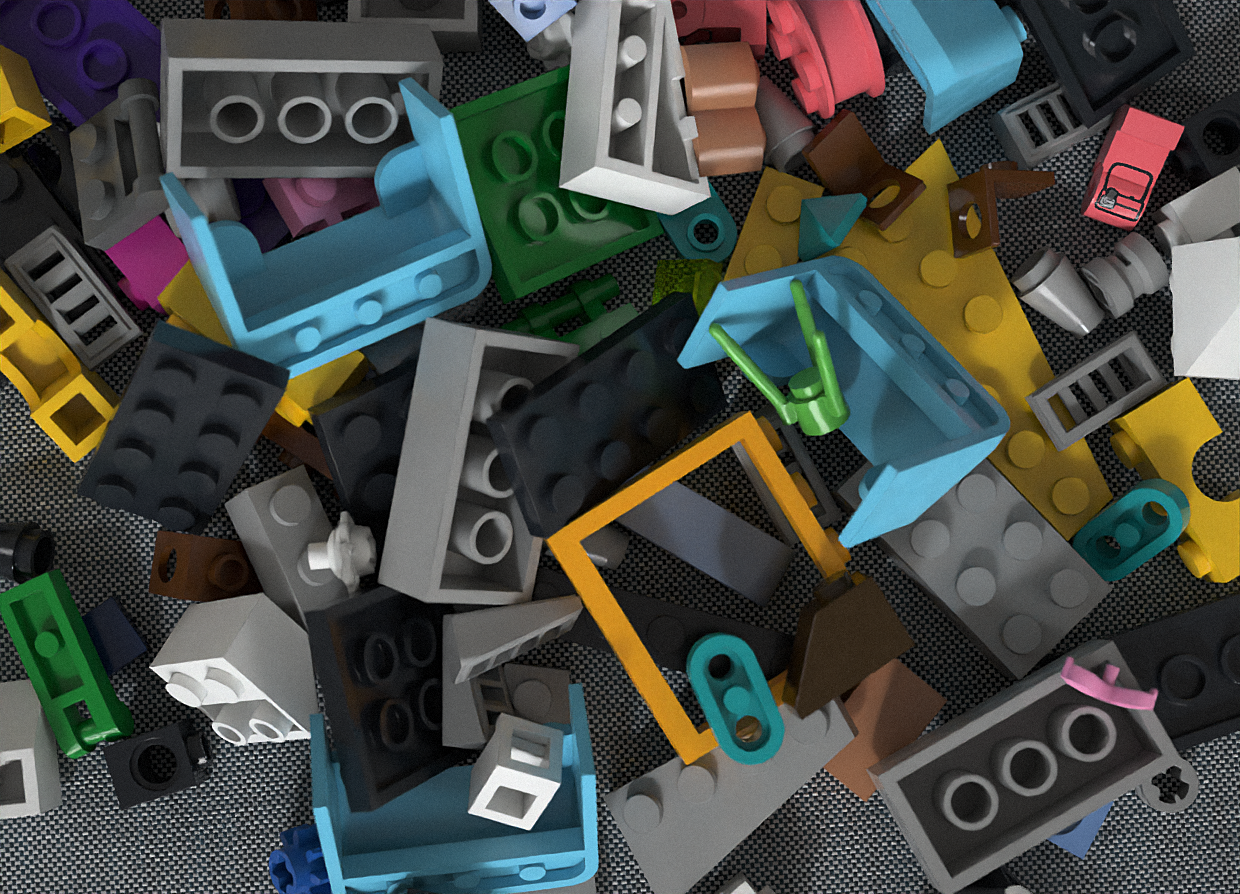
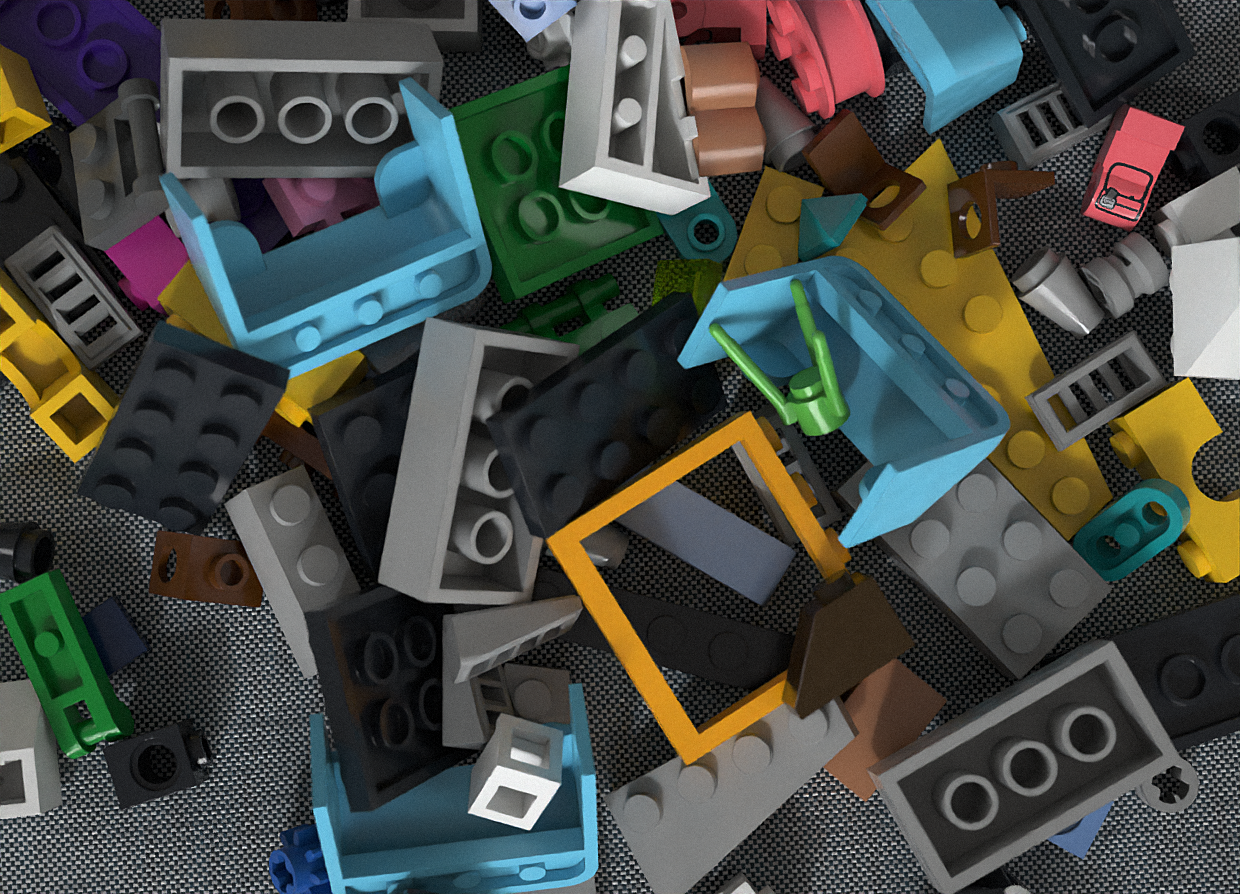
(242, 669): white slope -> none
(347, 552): white plant -> none
(733, 696): teal plate -> none
(1104, 688): bright pink piece -> none

